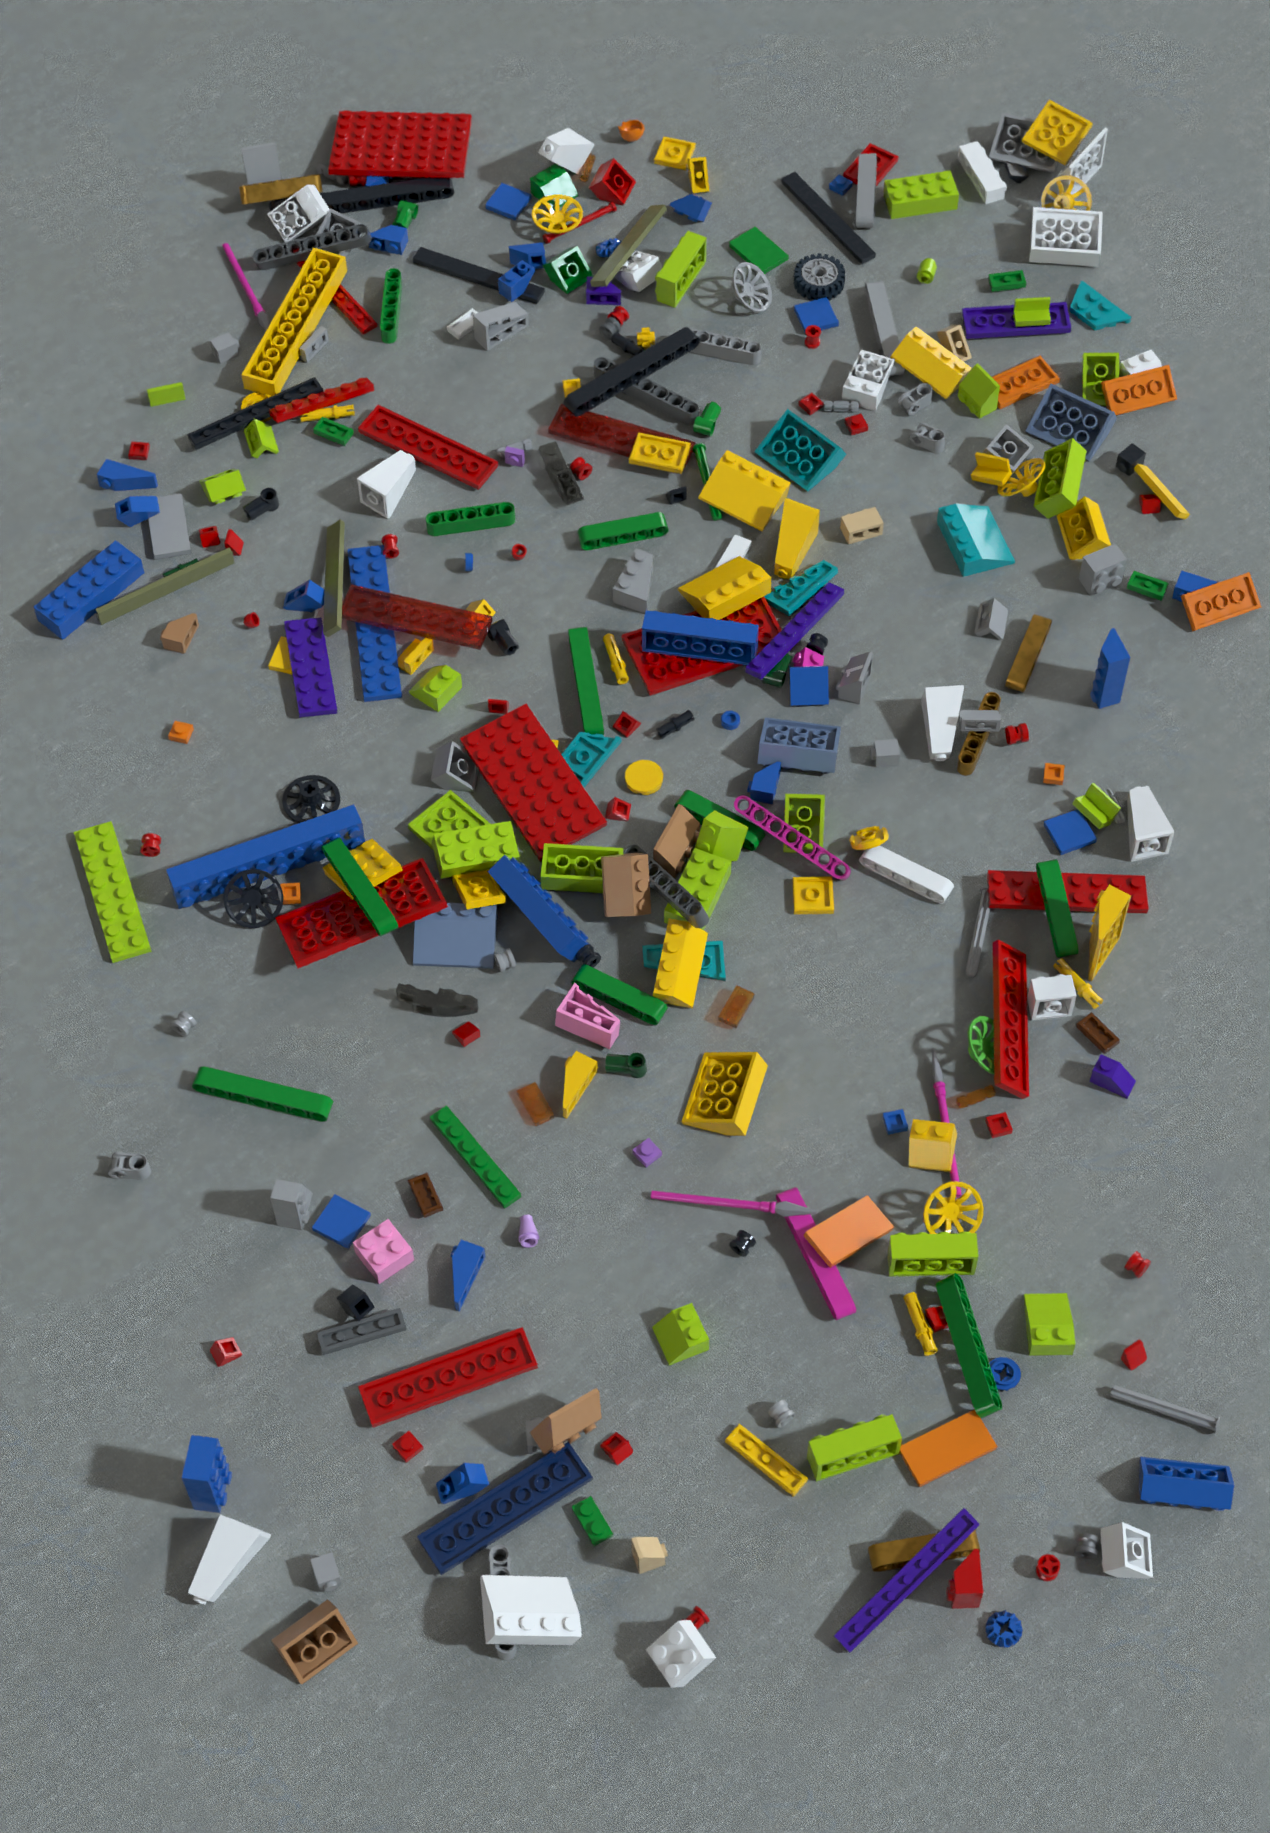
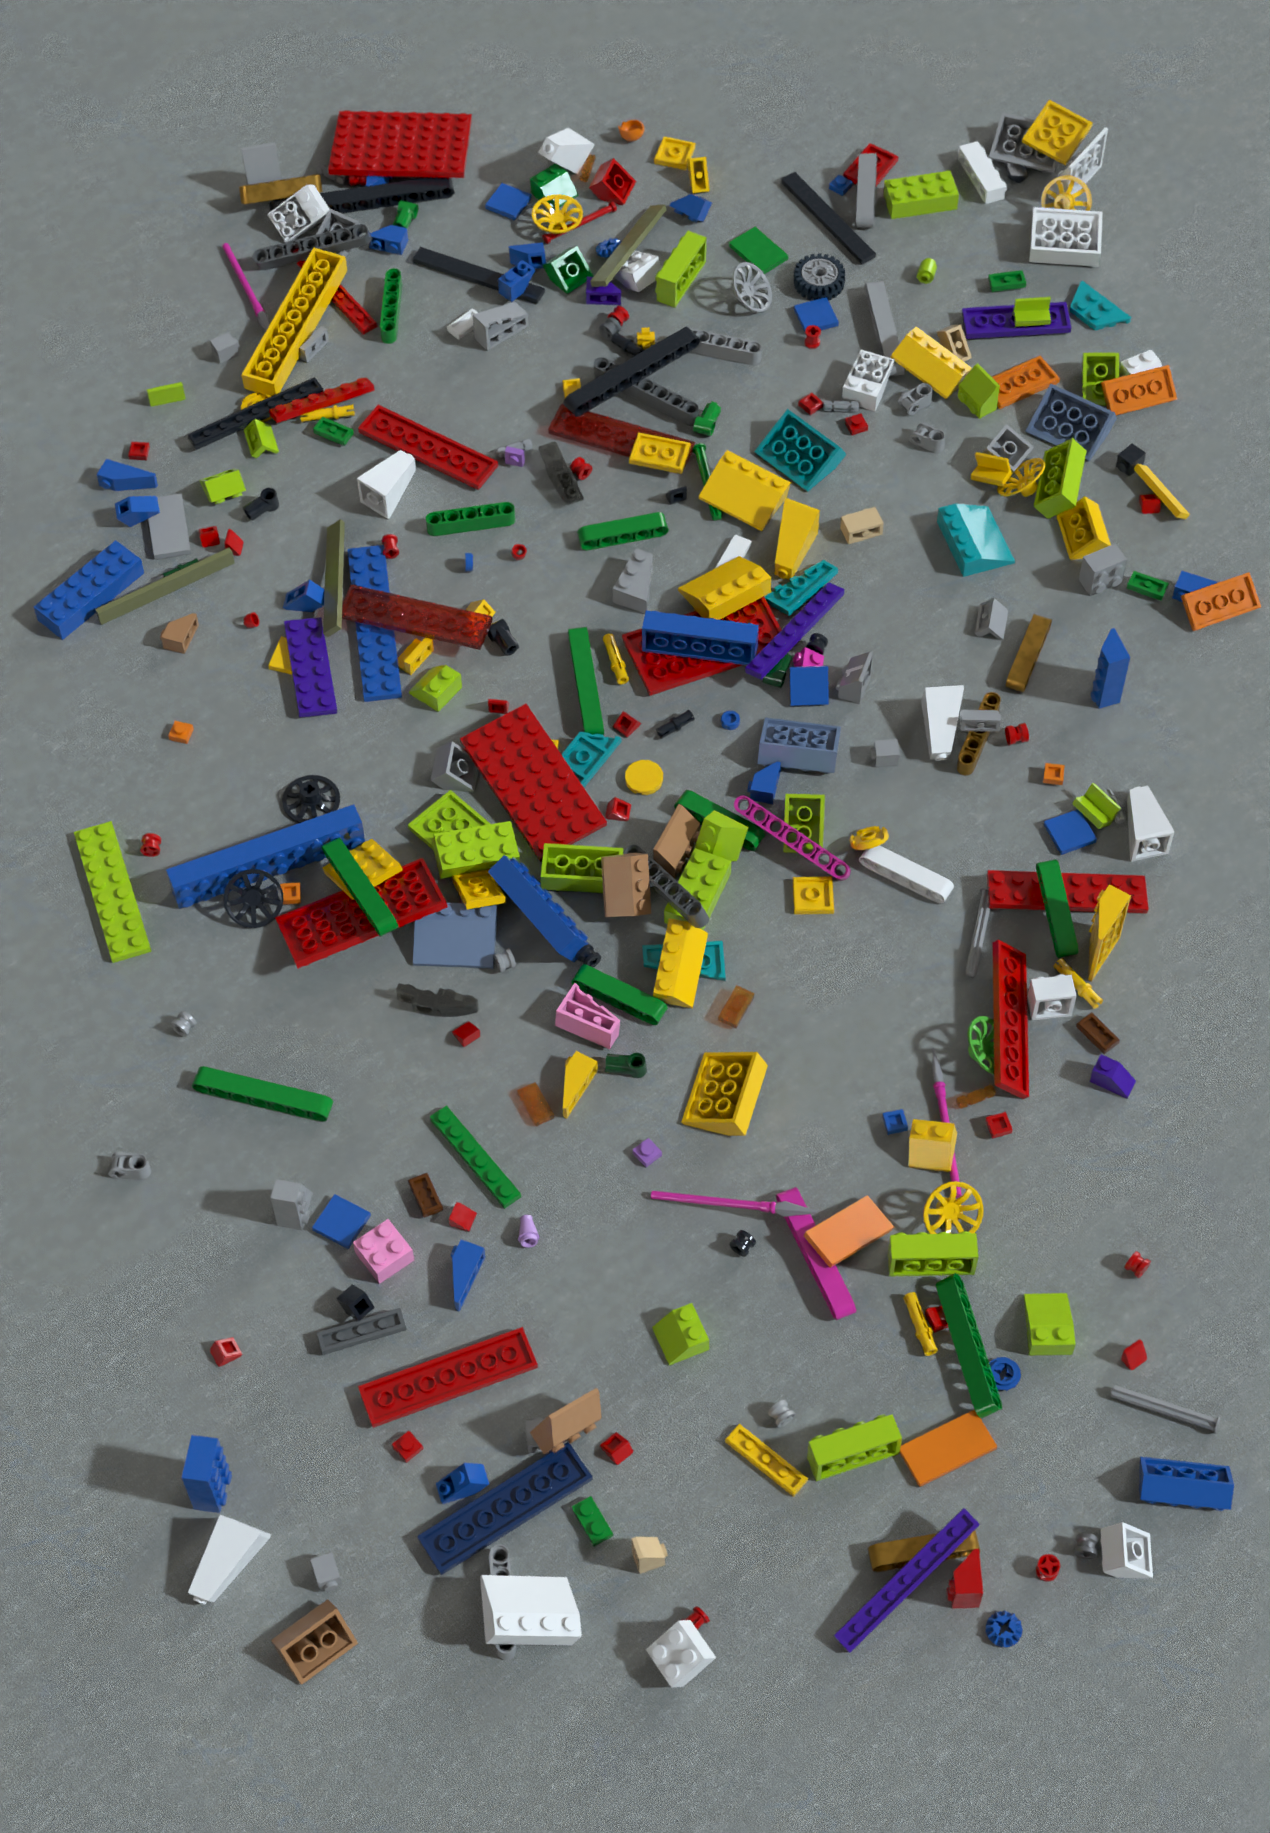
(462, 1217): none -> red slope

